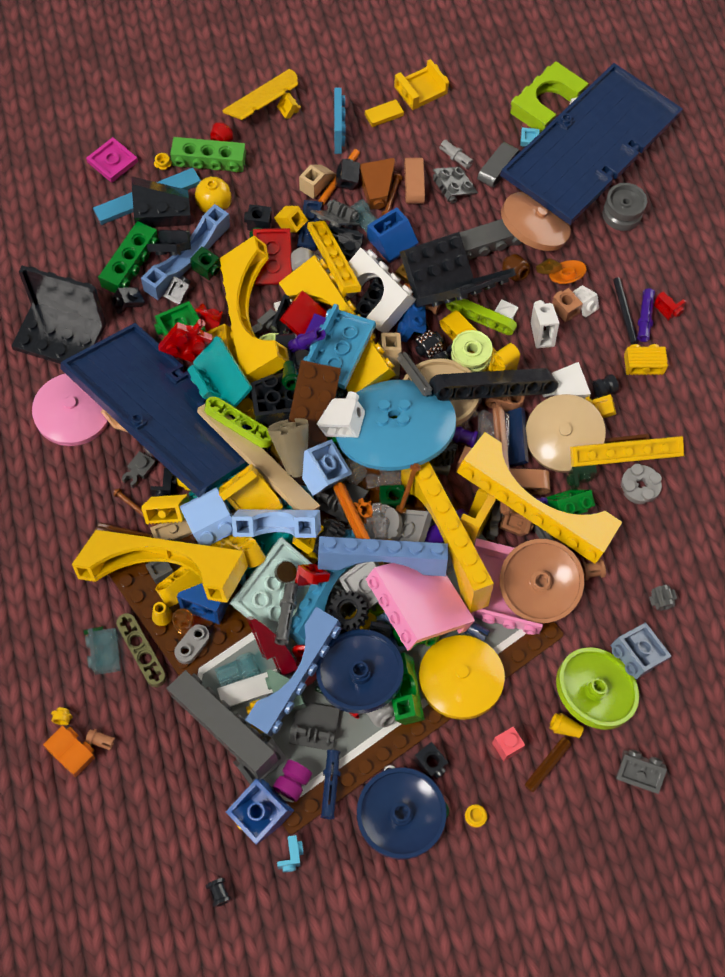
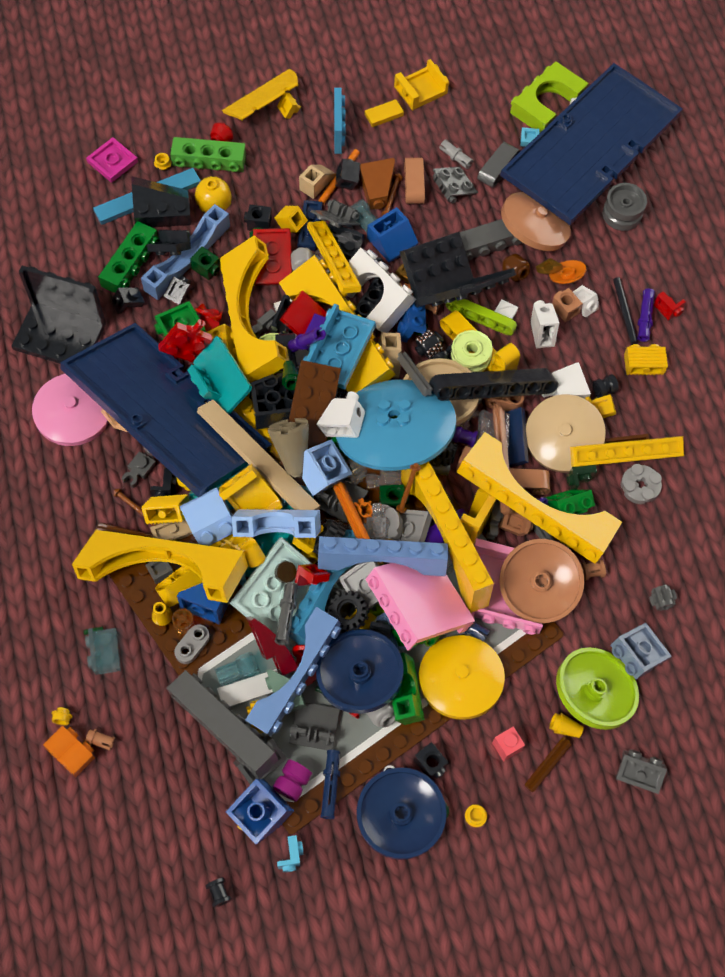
(138, 651): olive beam -> none
(219, 409): lime beam -> none

